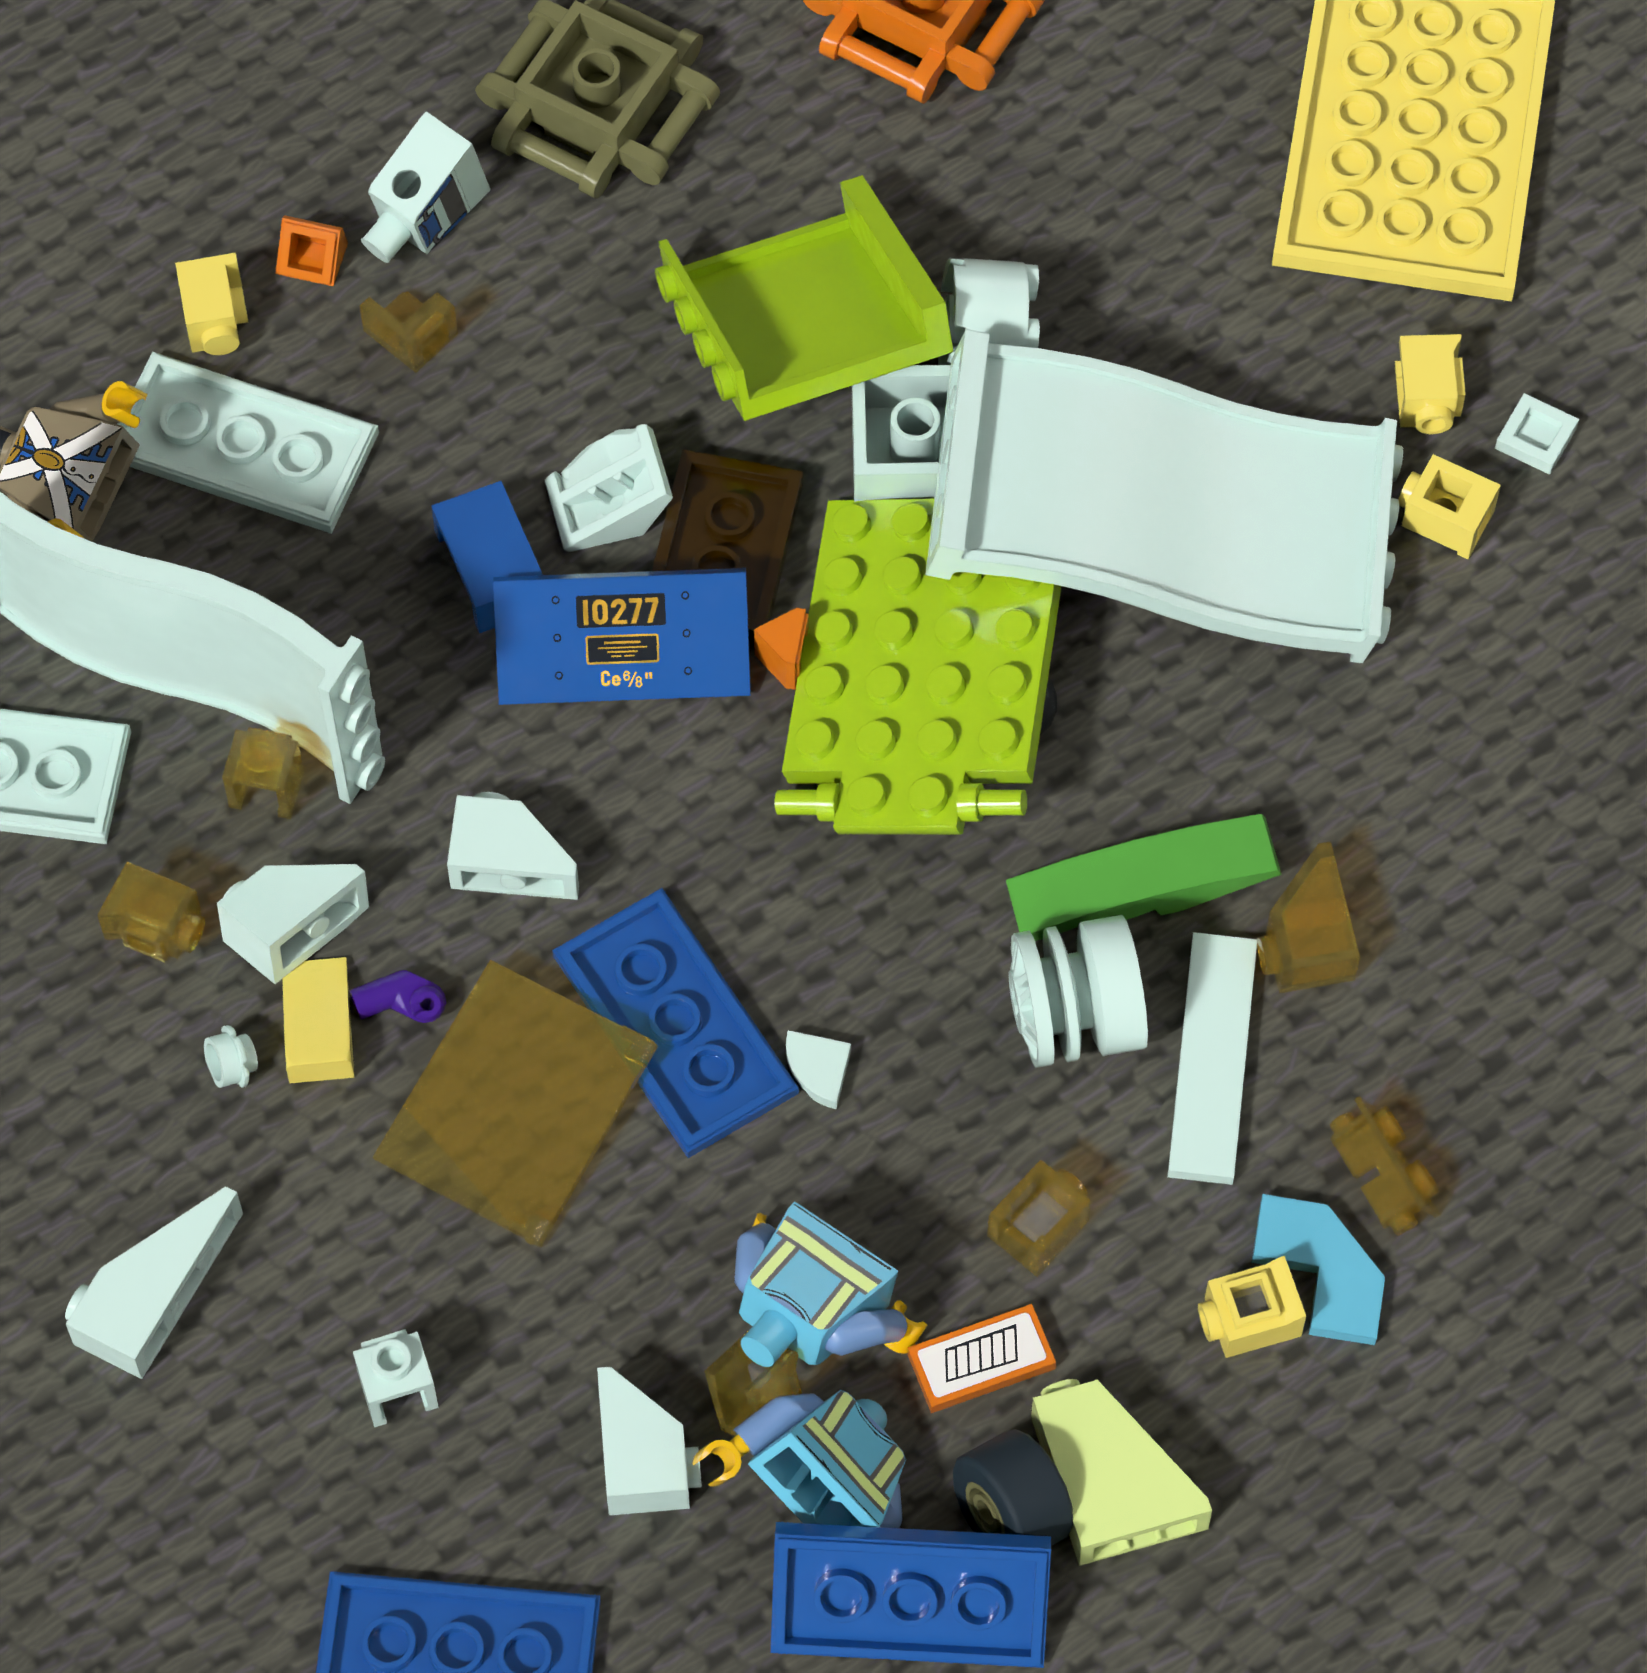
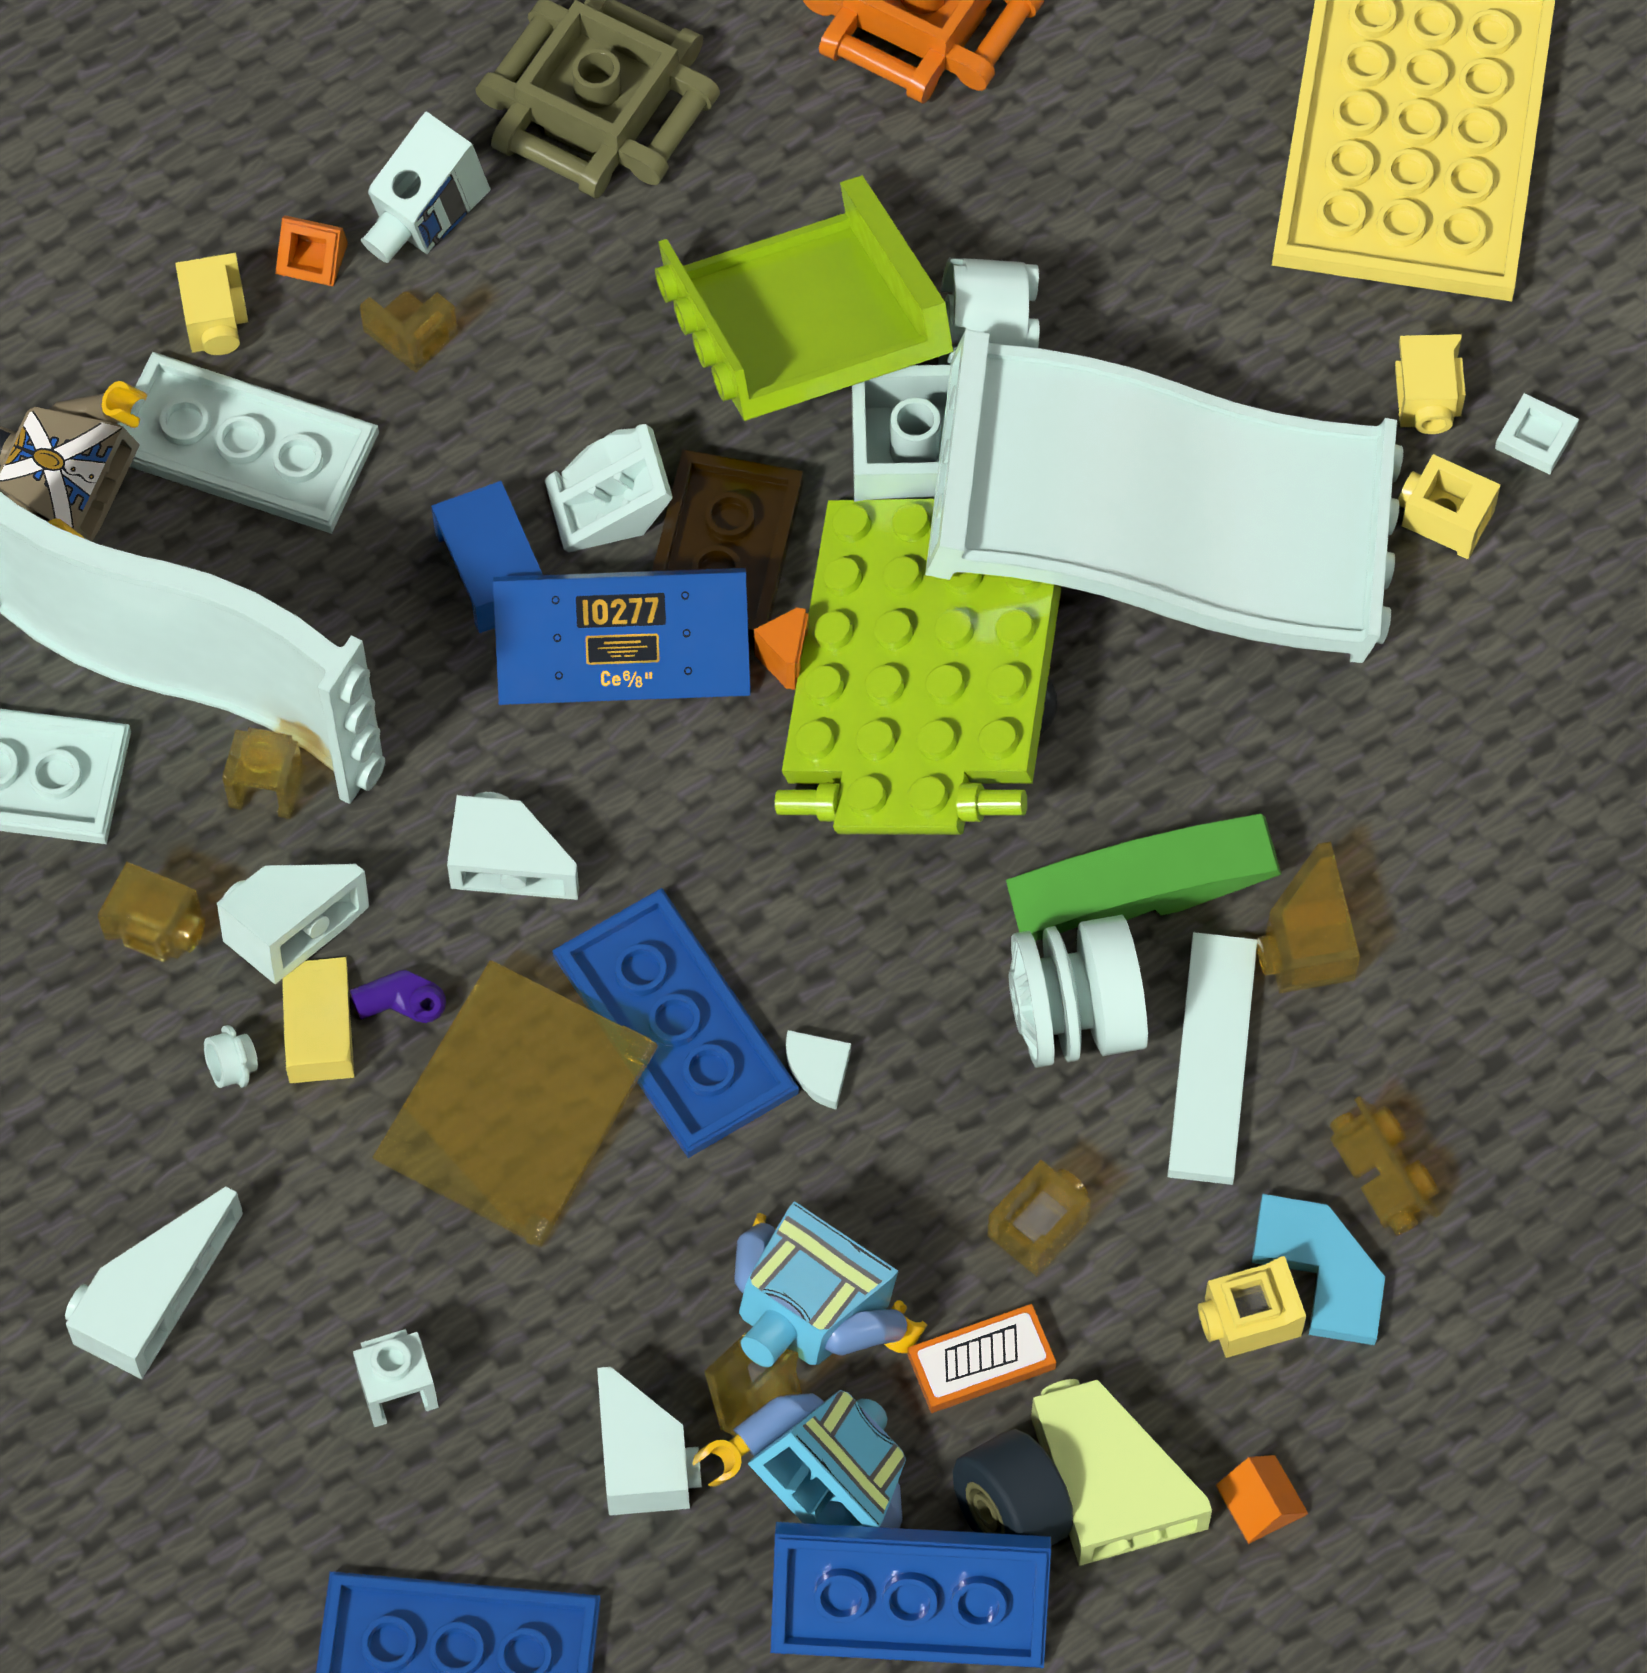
(1260, 1497): none -> orange slope

